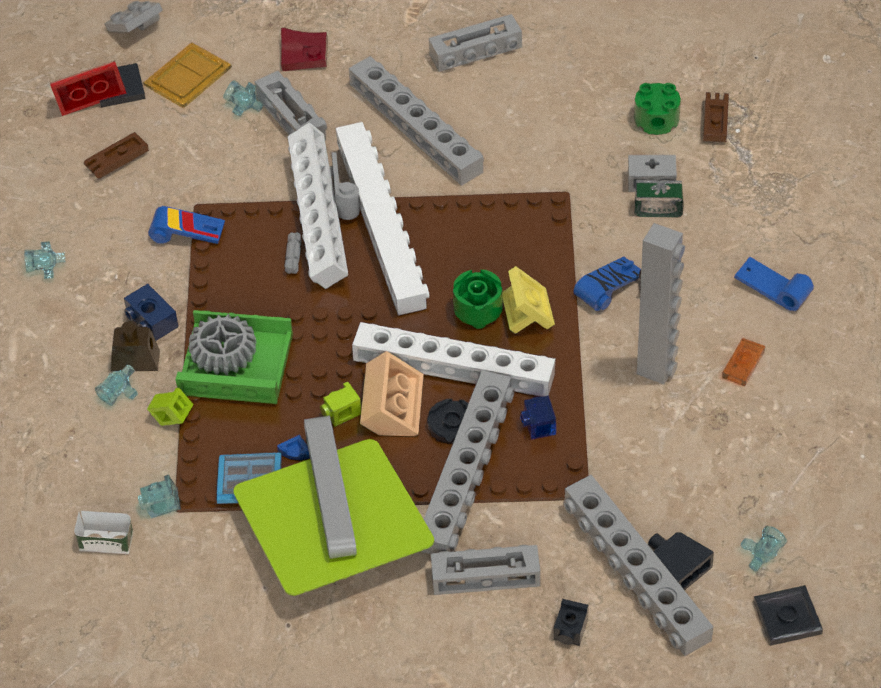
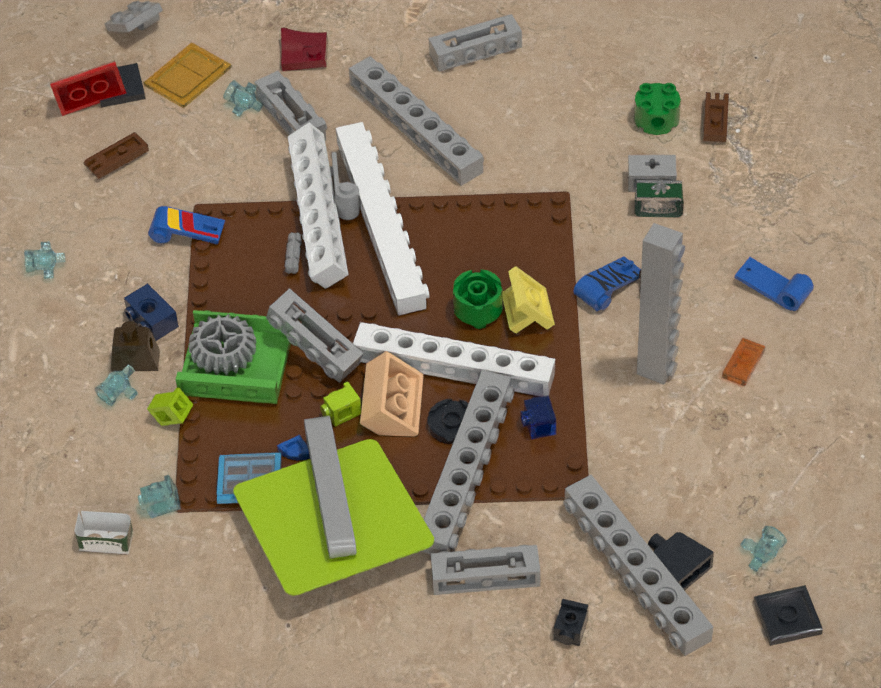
(314, 336): none -> light grey brick

